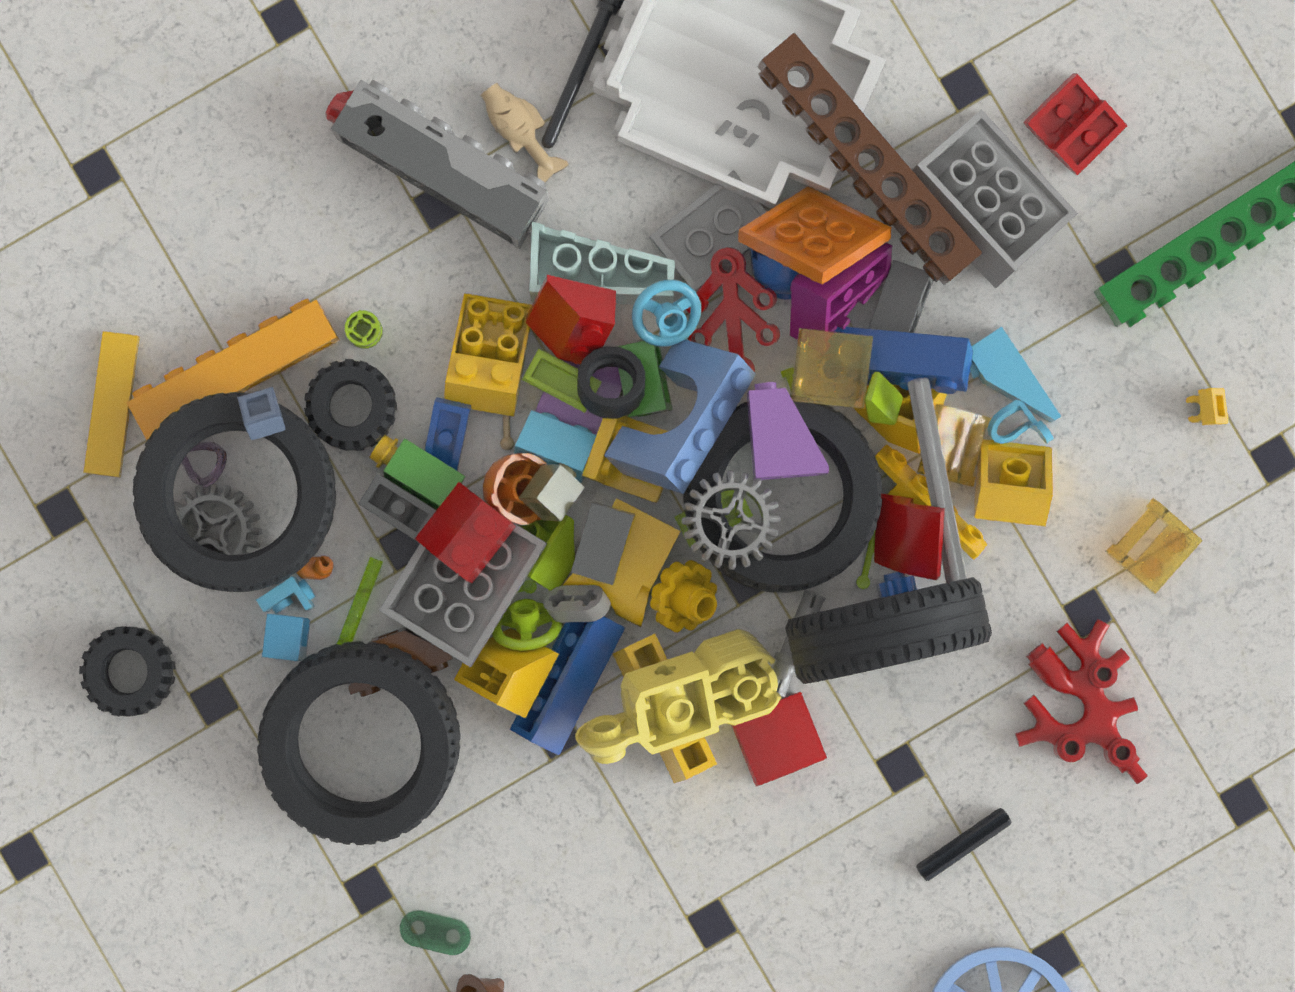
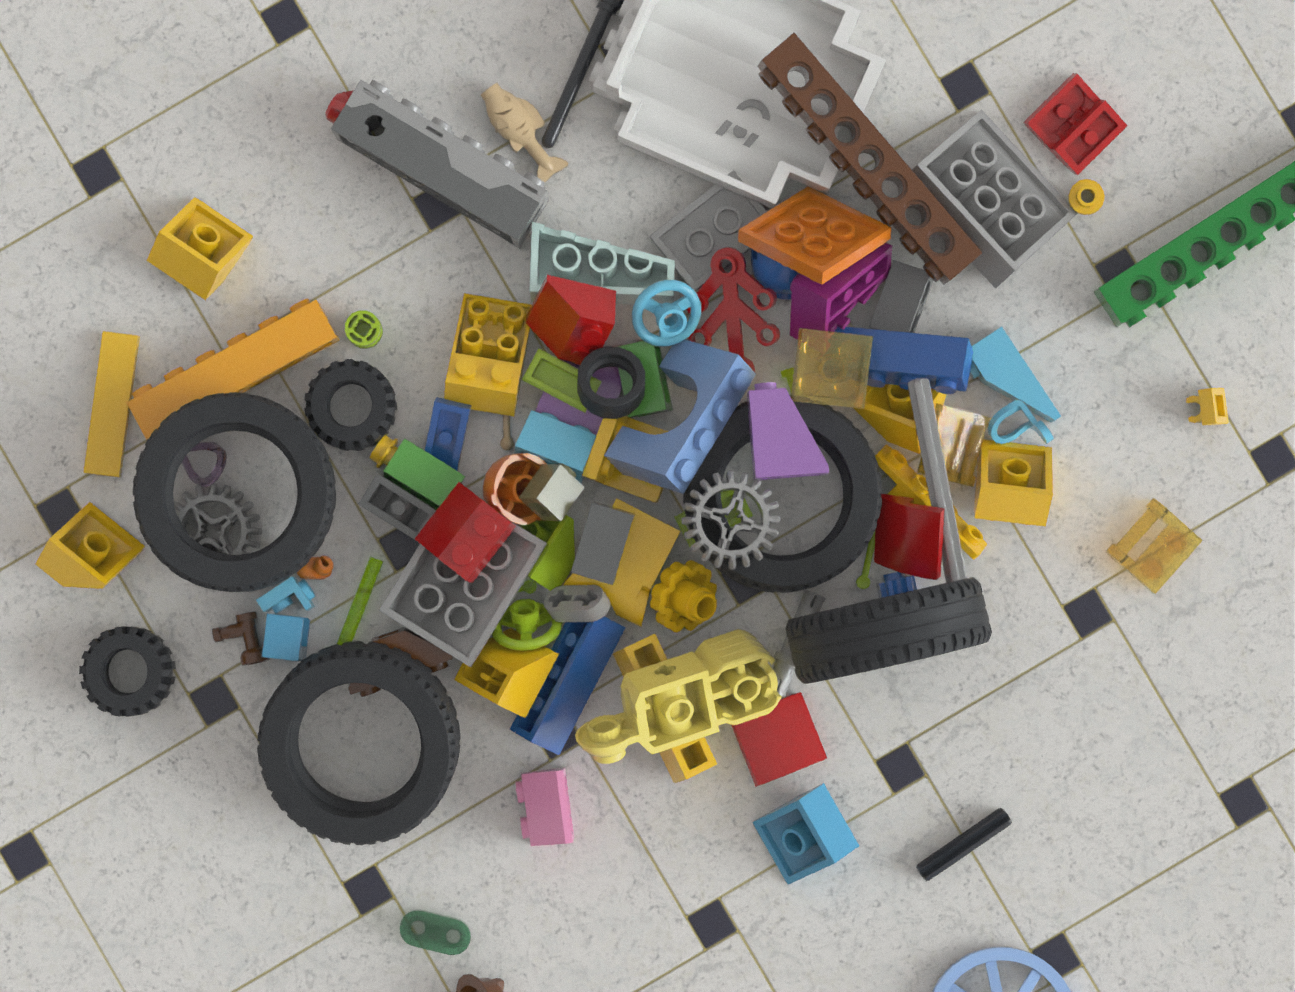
(88, 550): none -> yellow slope
(199, 248): none -> yellow slope
(244, 627): none -> reddish brown piece
(261, 413): sand blue slope -> none
(546, 807): none -> bright pink slope
(806, 834): none -> dark azure slope
(882, 400): lime slope -> none
(1078, 204): none -> yellow plate
(1099, 715): red plant -> none

